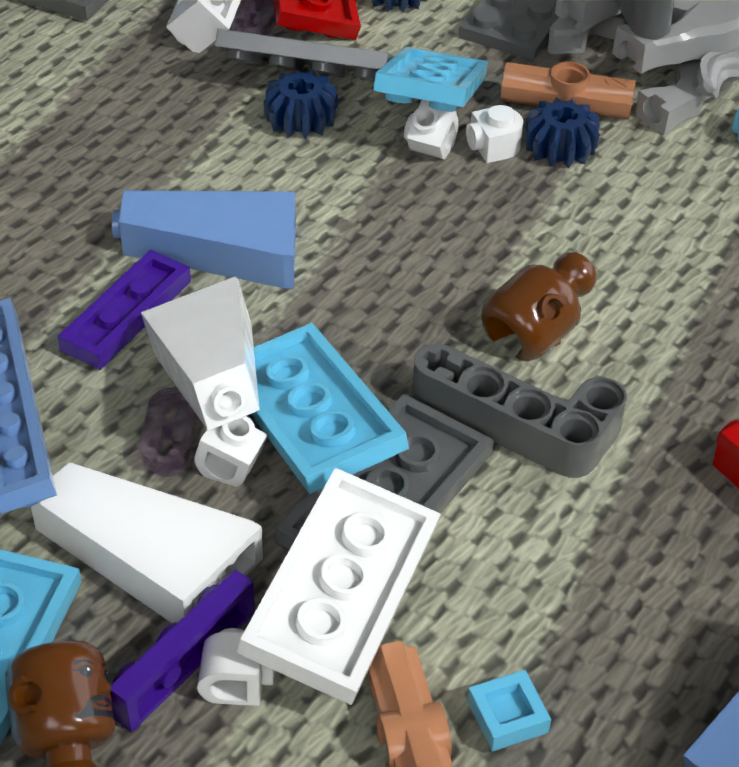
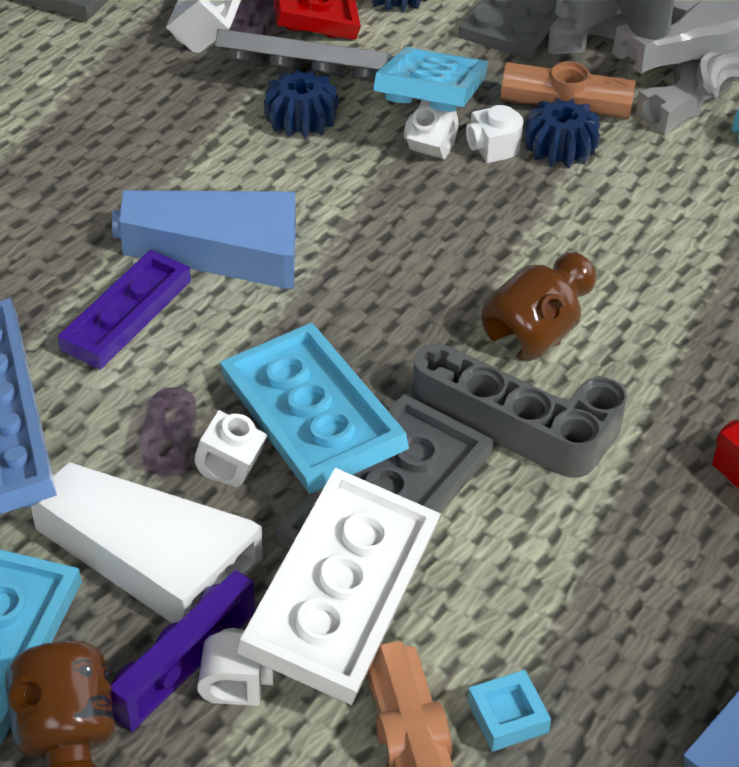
(208, 351): white slope -> none

